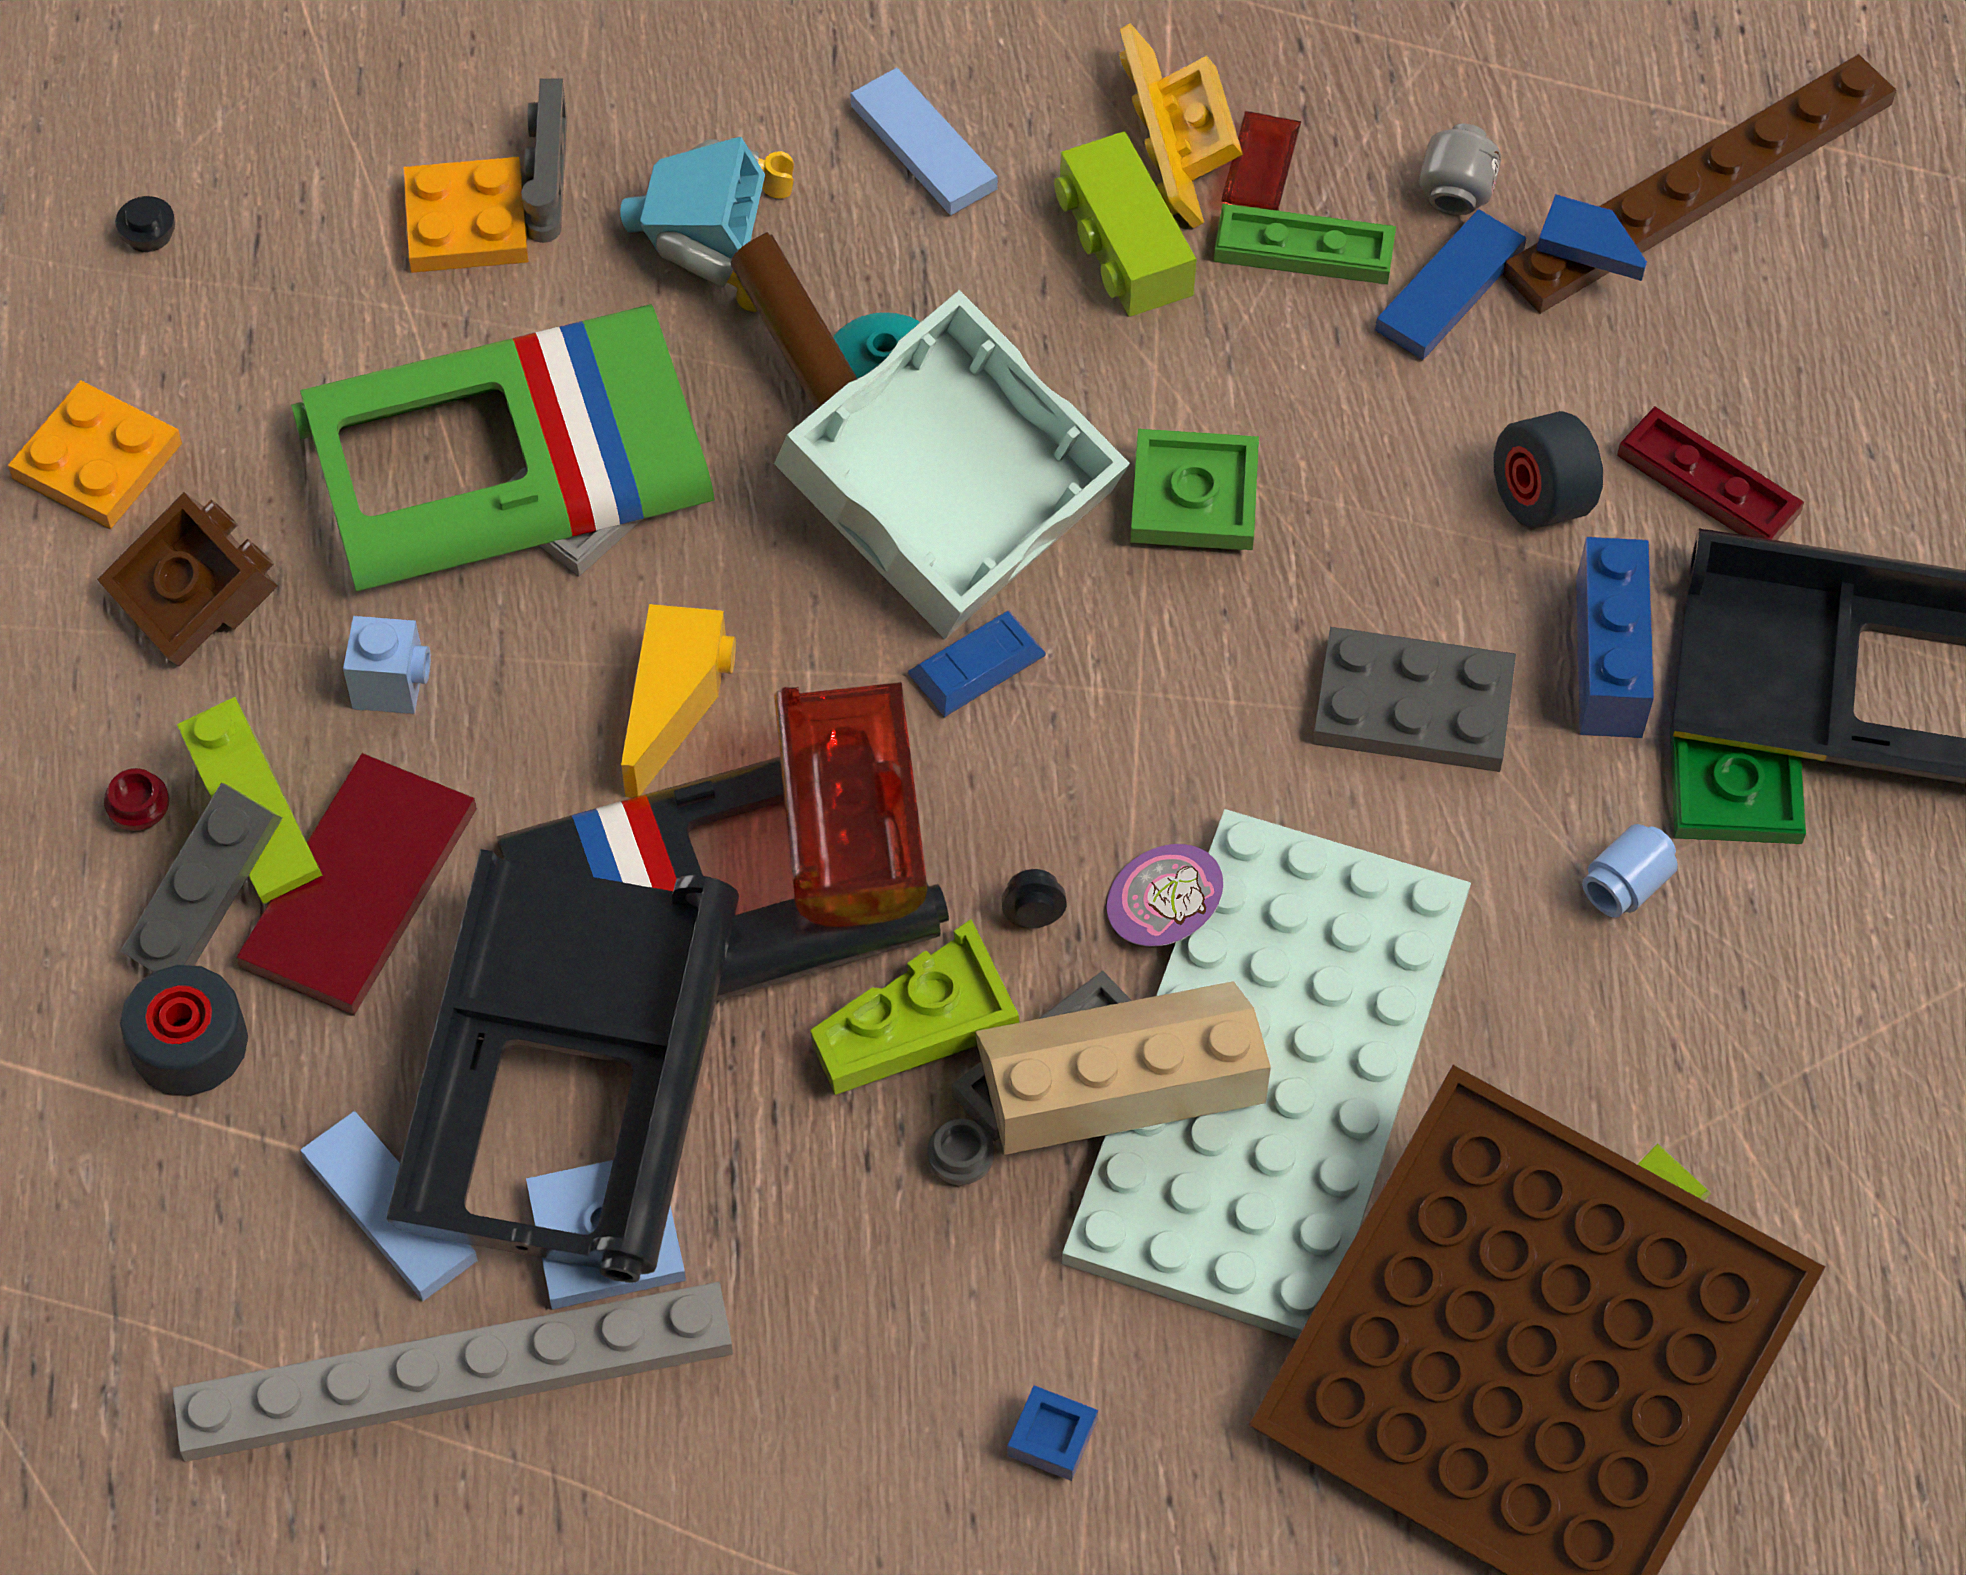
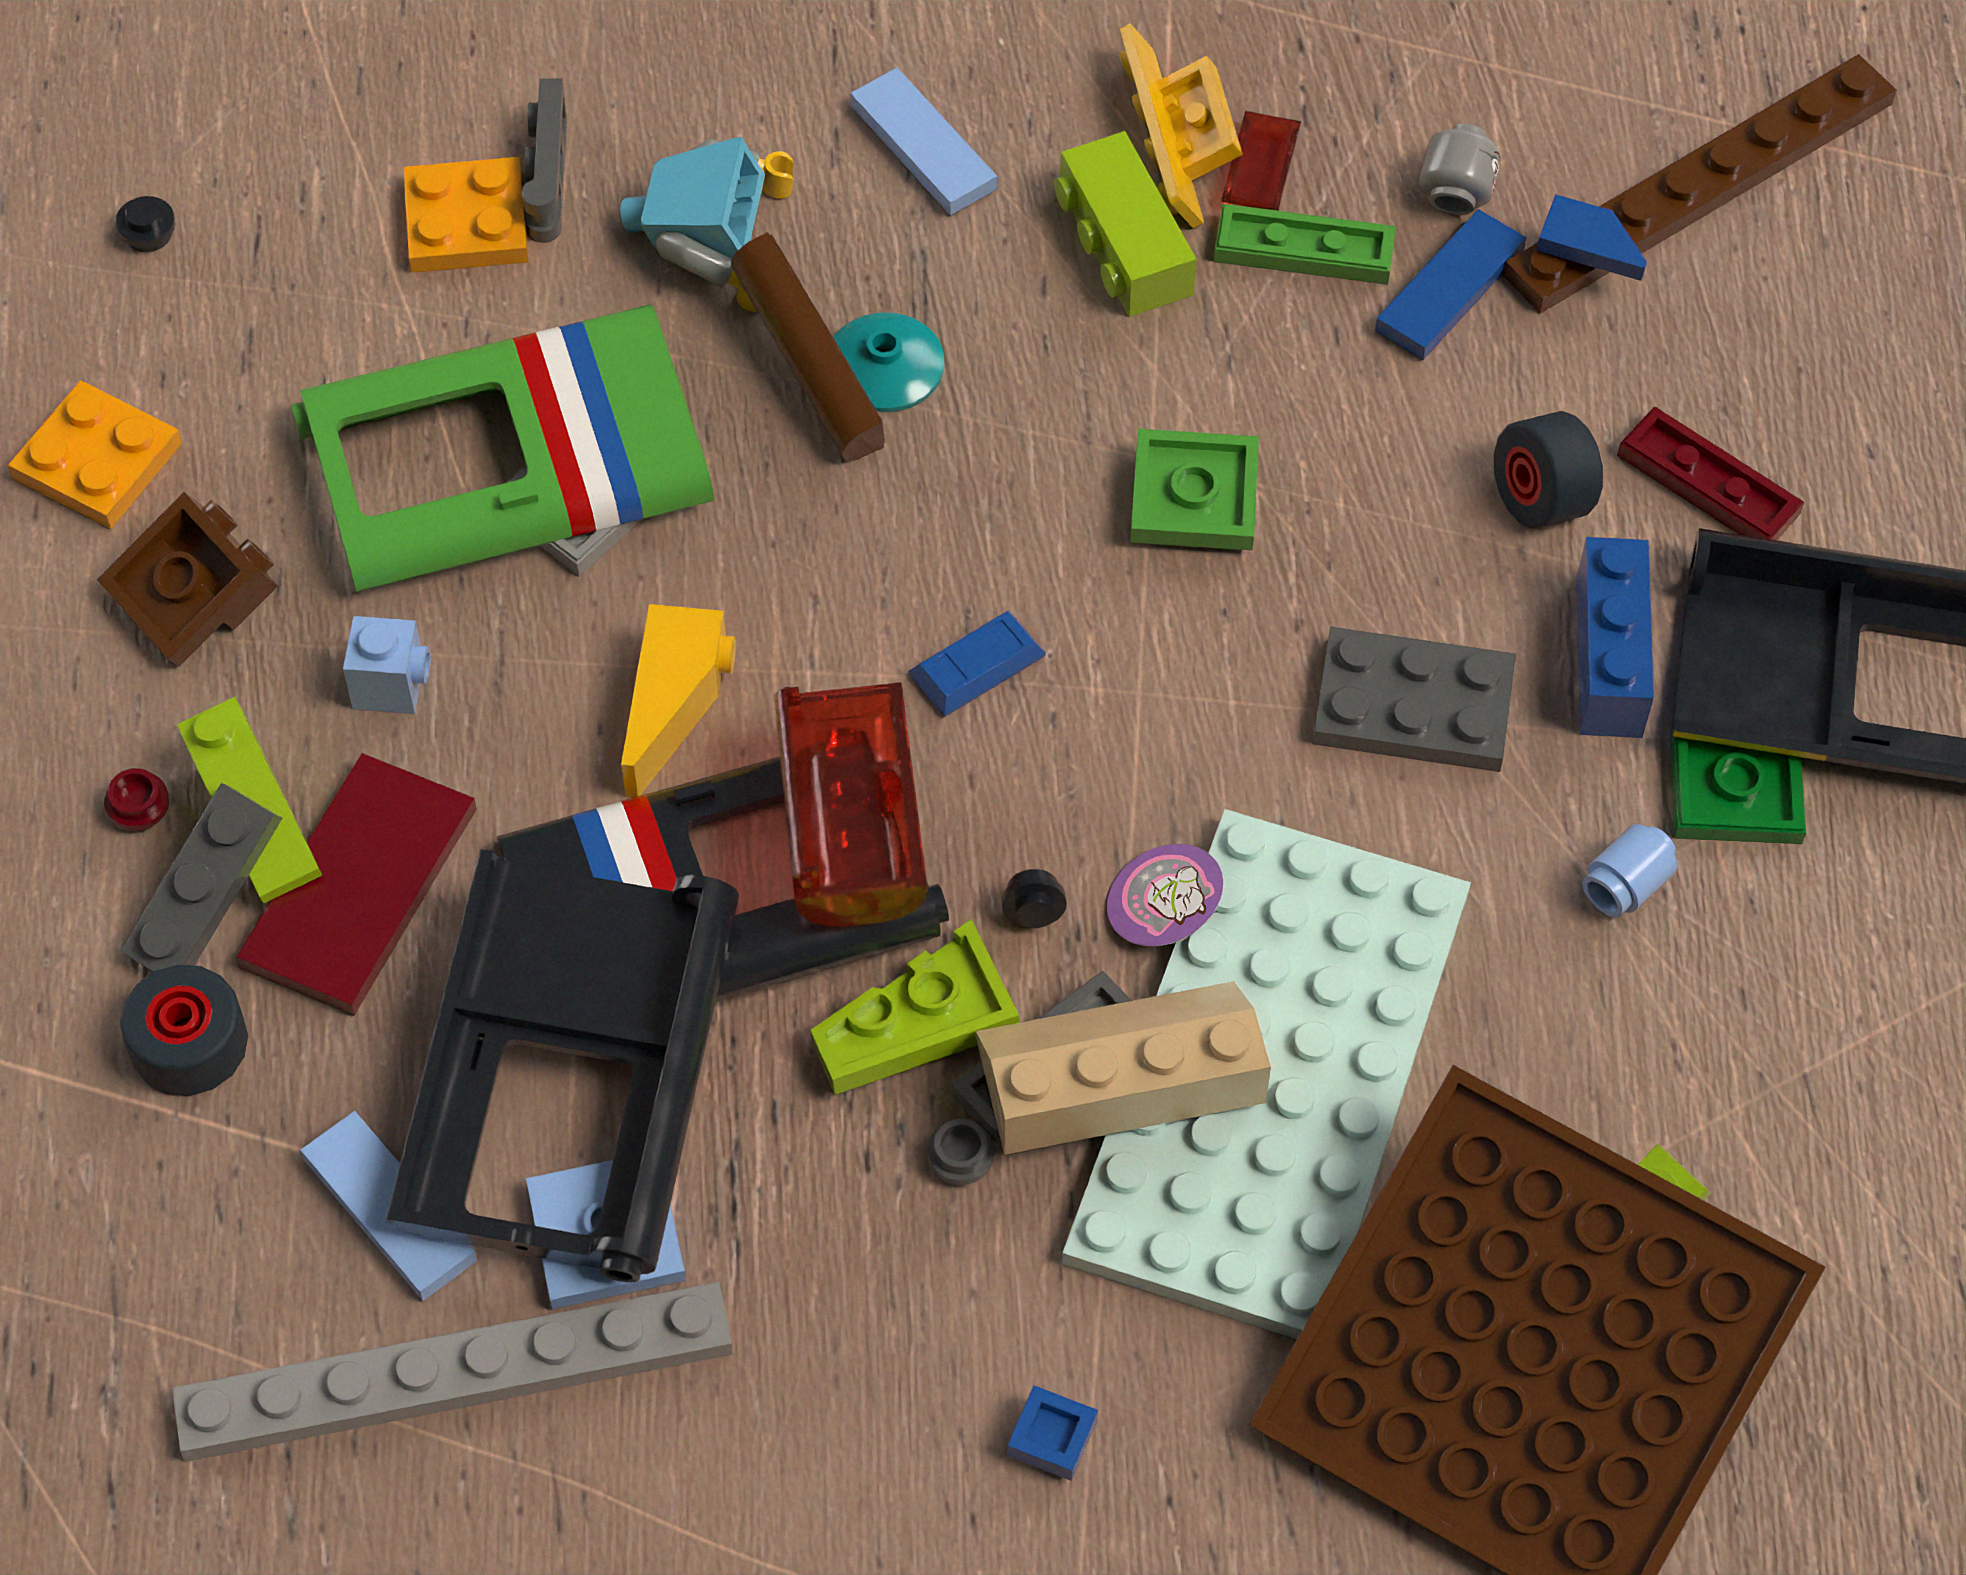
(950, 464): light aqua tile -> none

